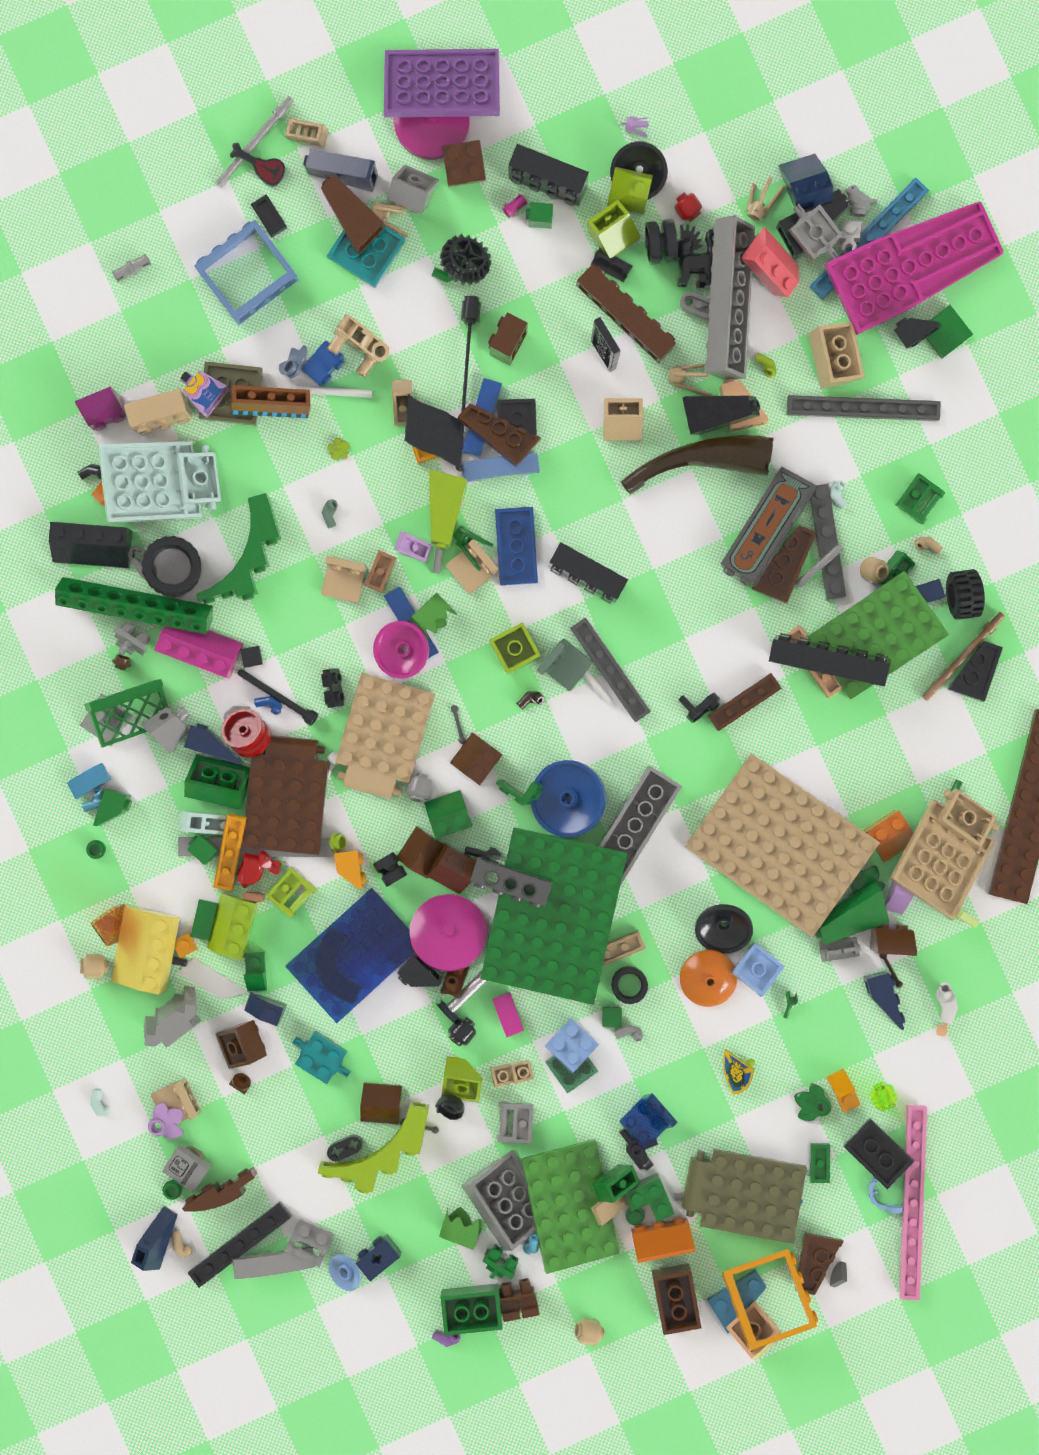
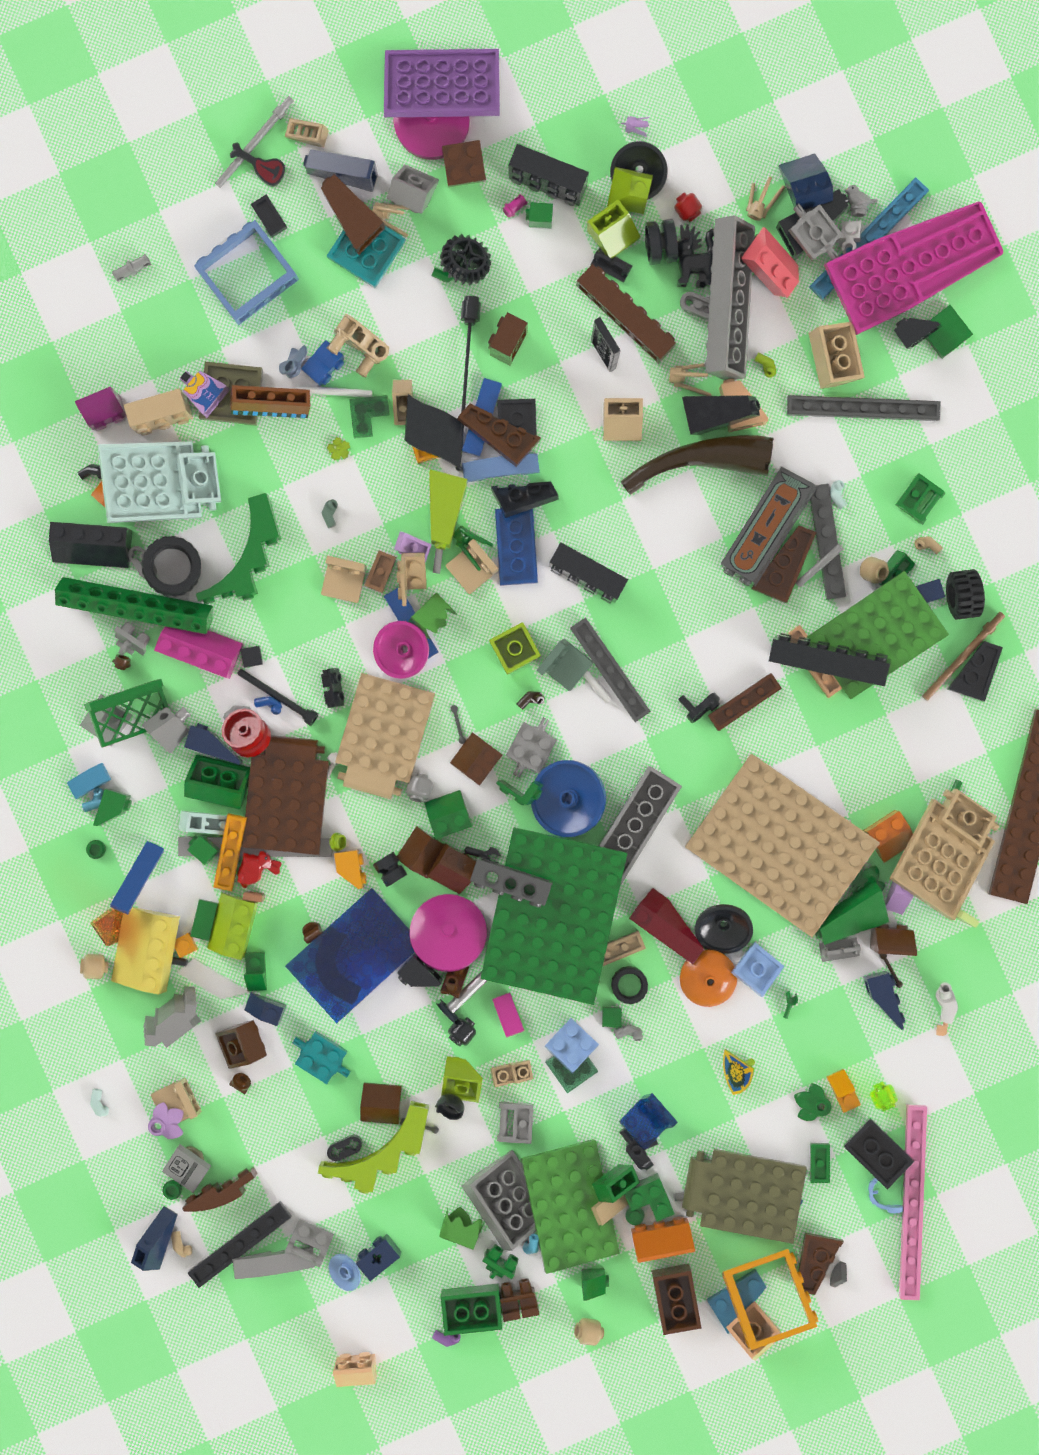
(137, 877): none -> blue tile
(286, 888): lime plate -> none
(311, 931): none -> reddish brown plate
(355, 1370): none -> light nougat slope
(363, 410): none -> clear green plate
(411, 574): none -> tan bracket
(519, 499): none -> black wing
(531, 747): none -> light grey plate
(594, 1283): none -> green slope
(663, 922): none -> dark red wedge

